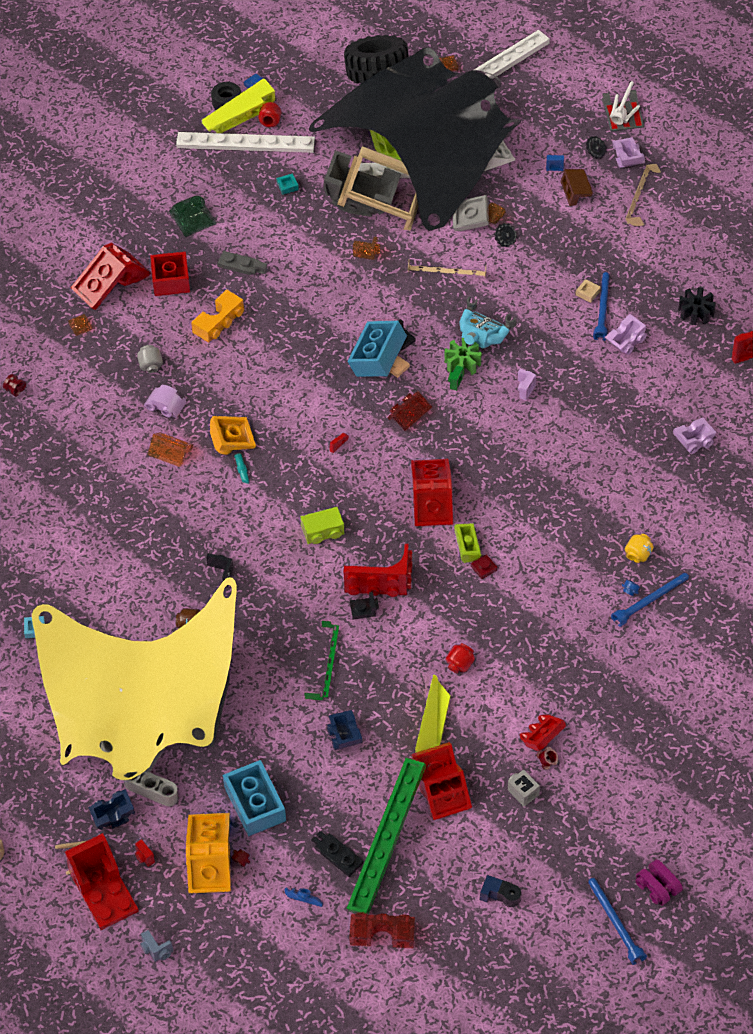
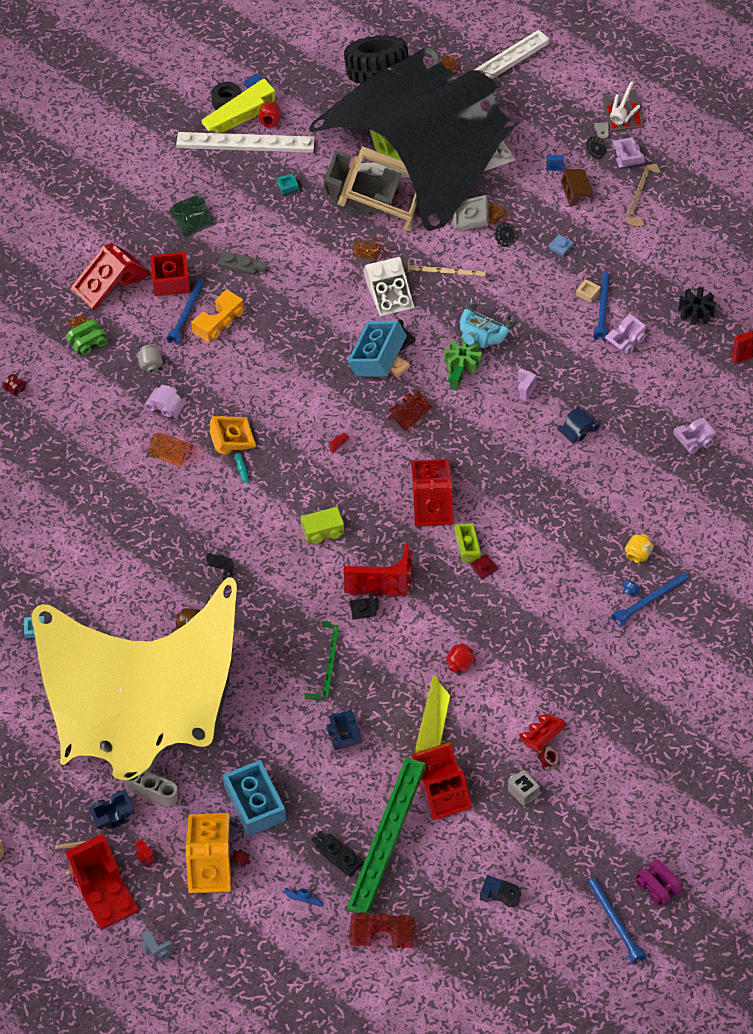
(85, 336): none -> bright green brick
(175, 334): none -> blue piece
(388, 286): none -> white slope
(561, 245): none -> medium blue plate
(578, 424): none -> dark blue cylinder
(602, 128): none -> light grey piece

